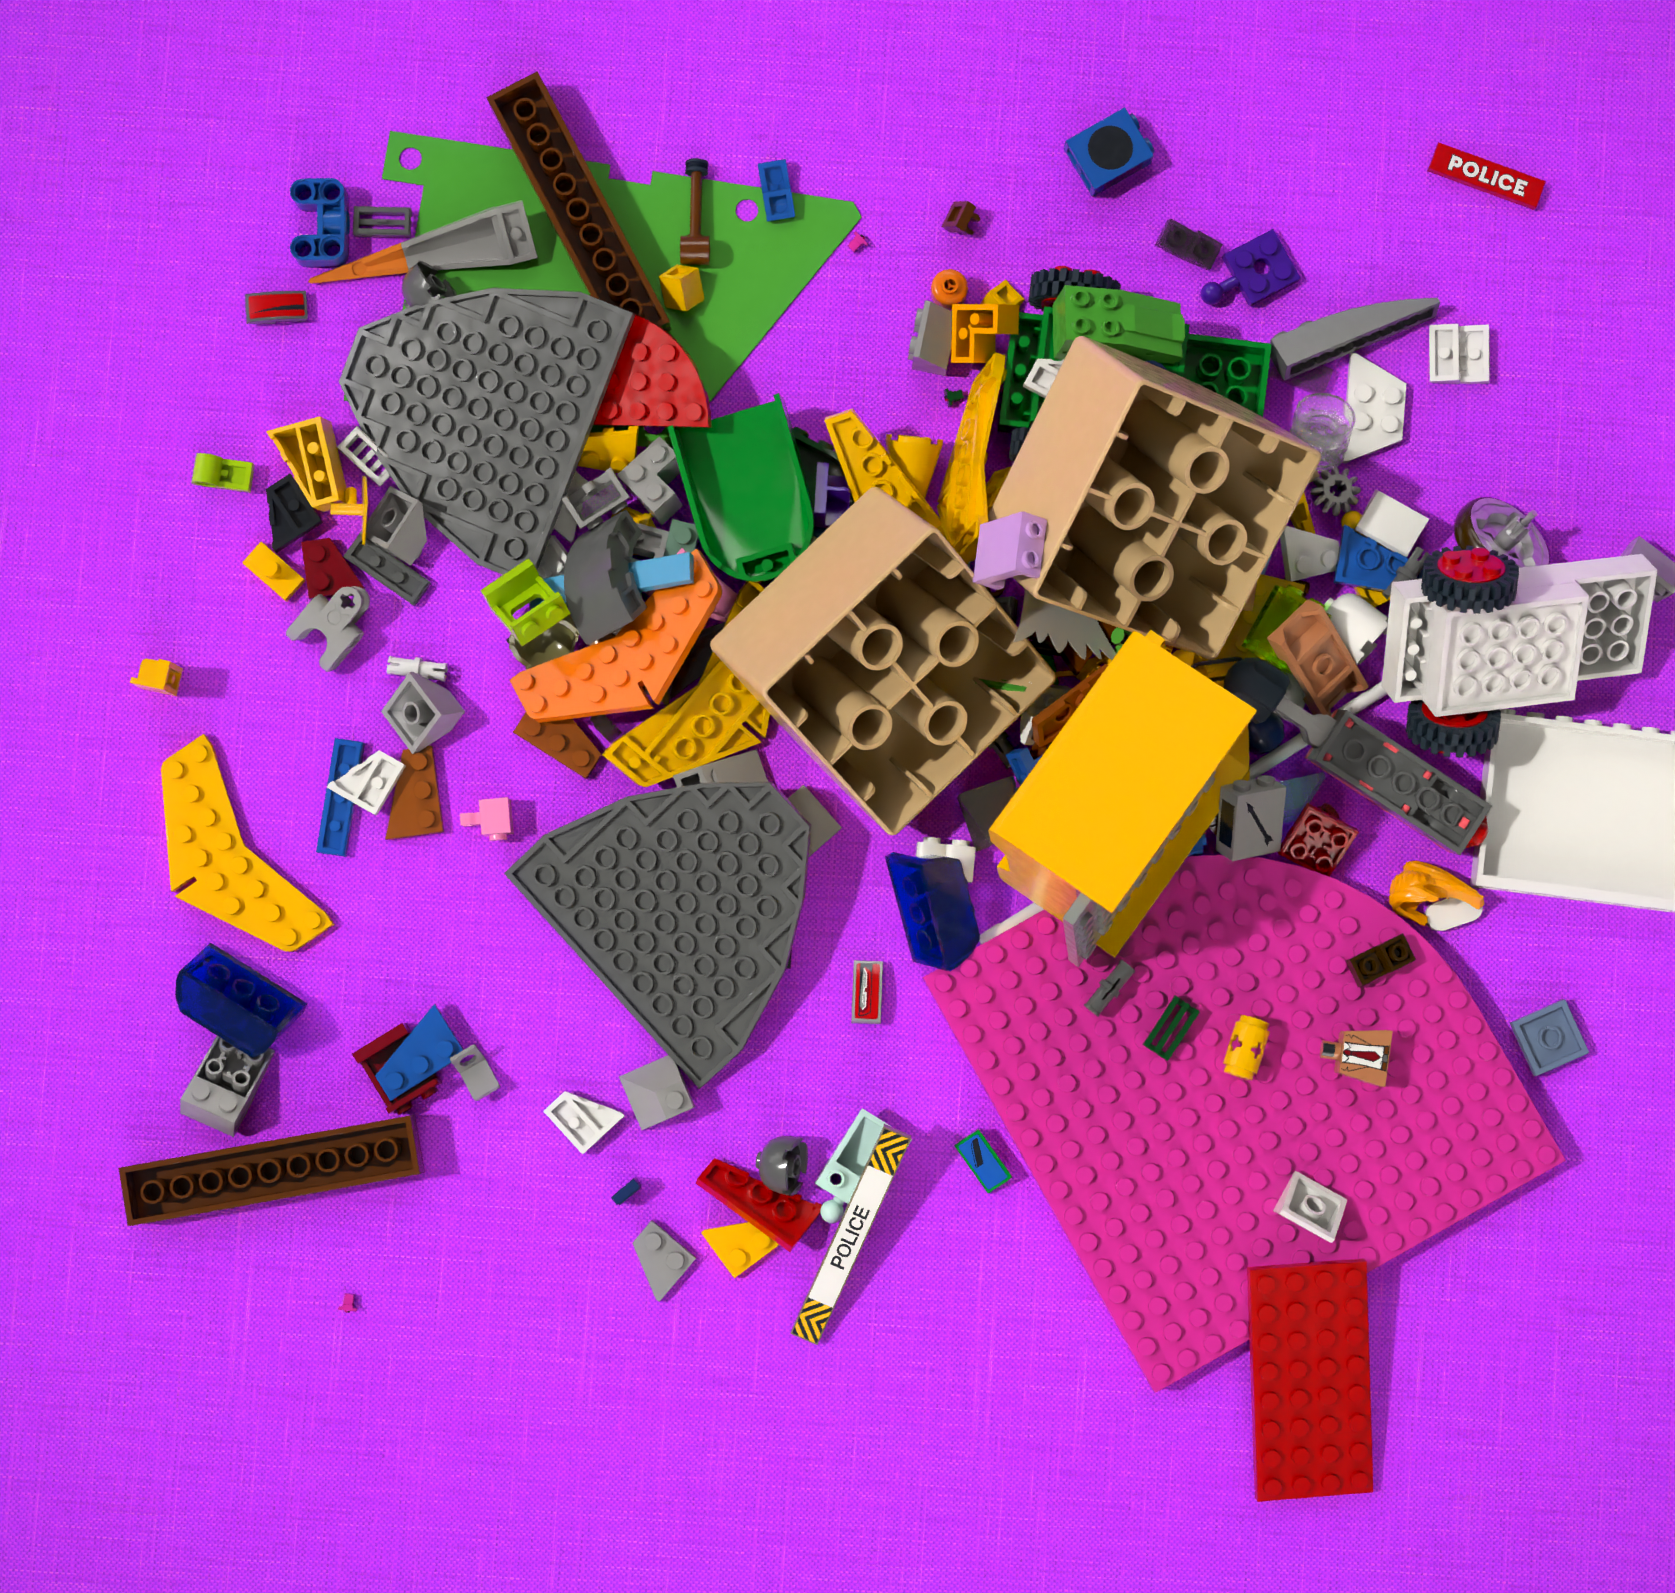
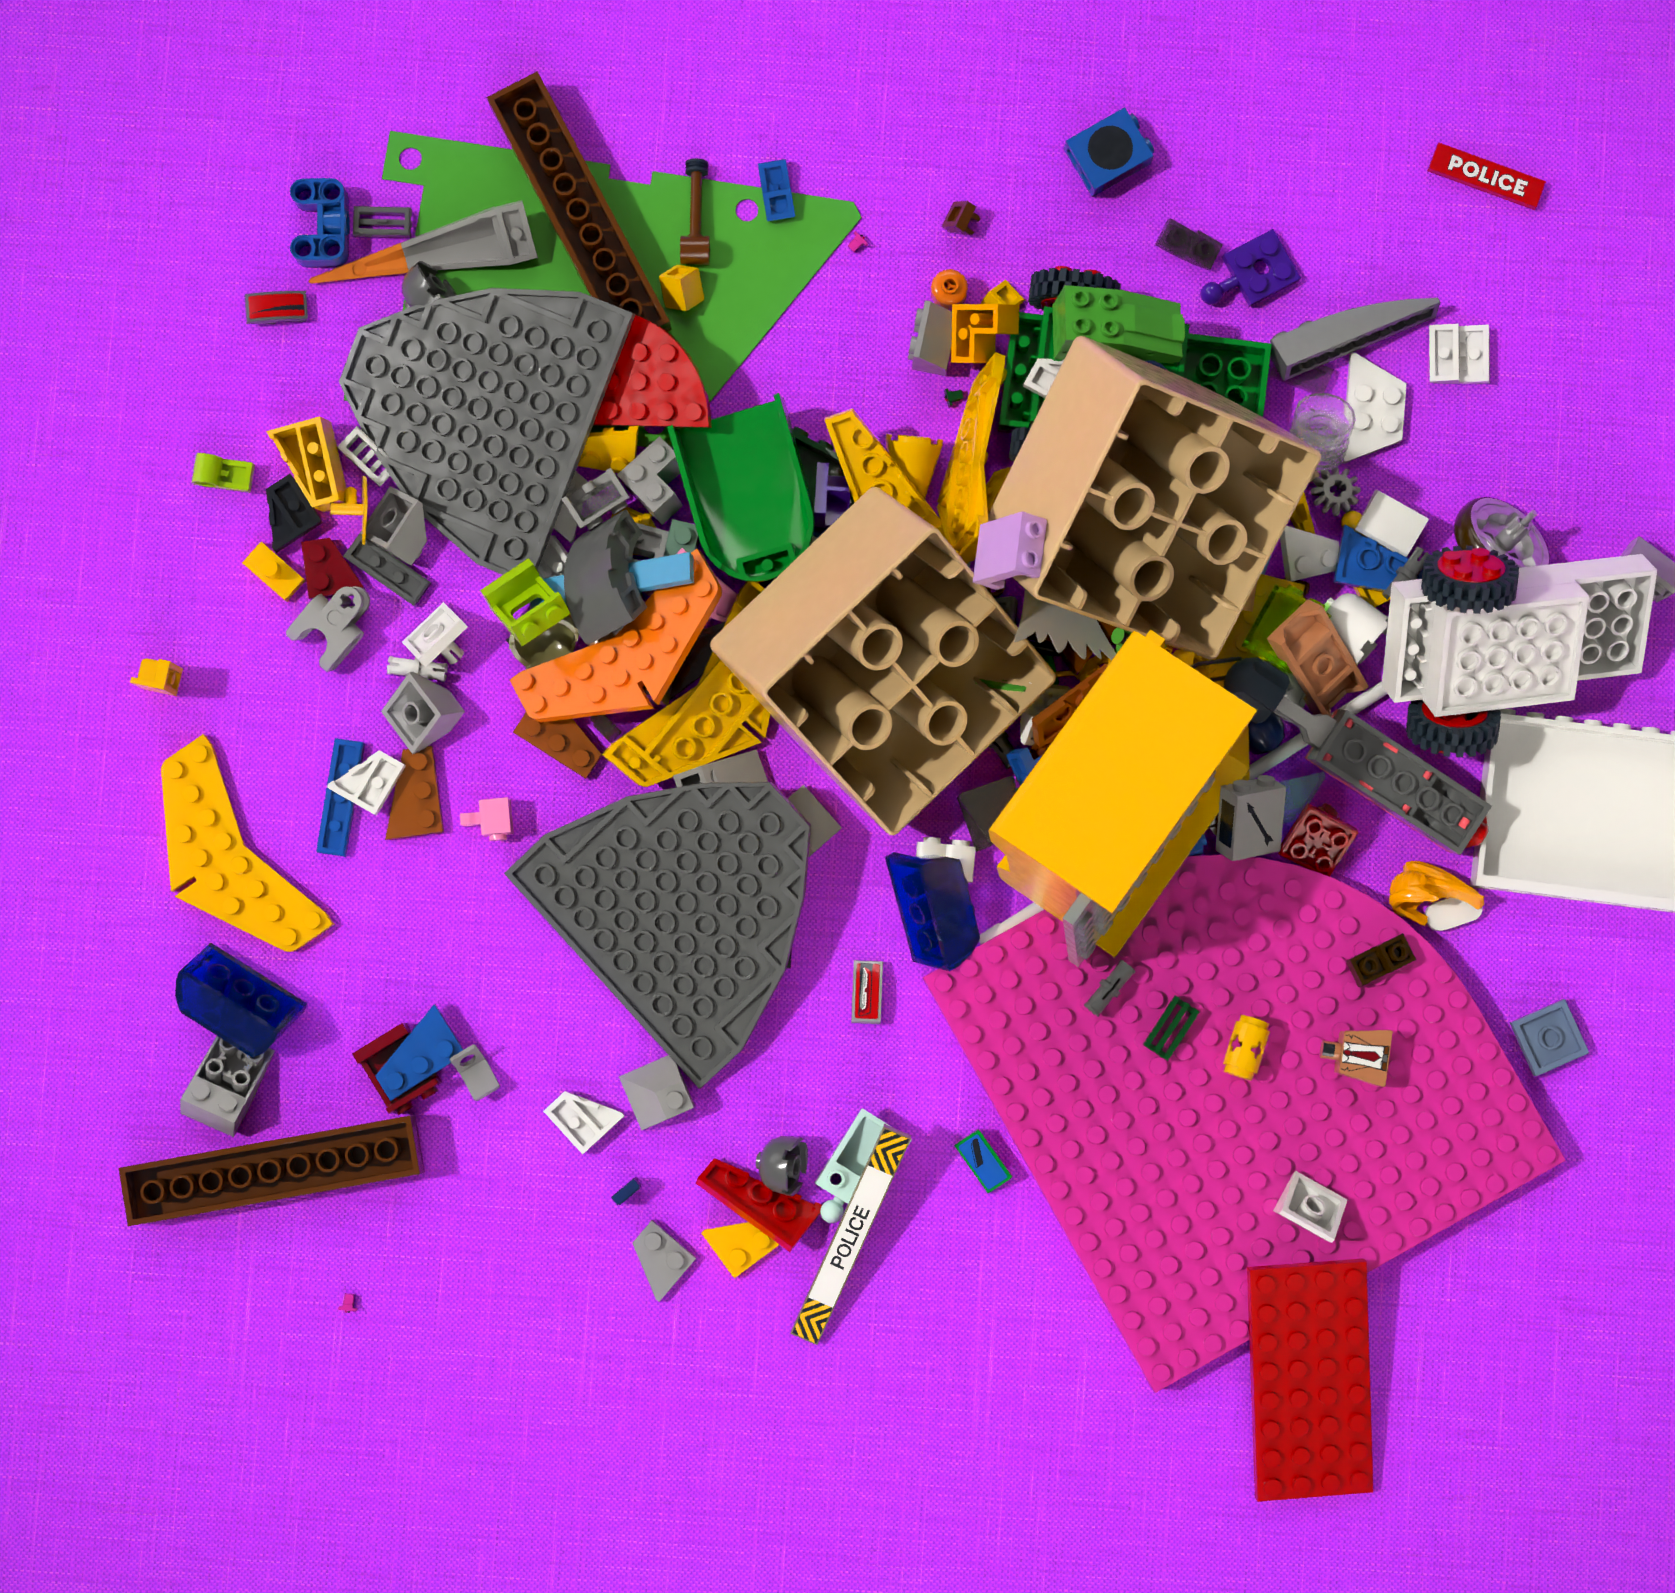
(436, 636): none -> white tile

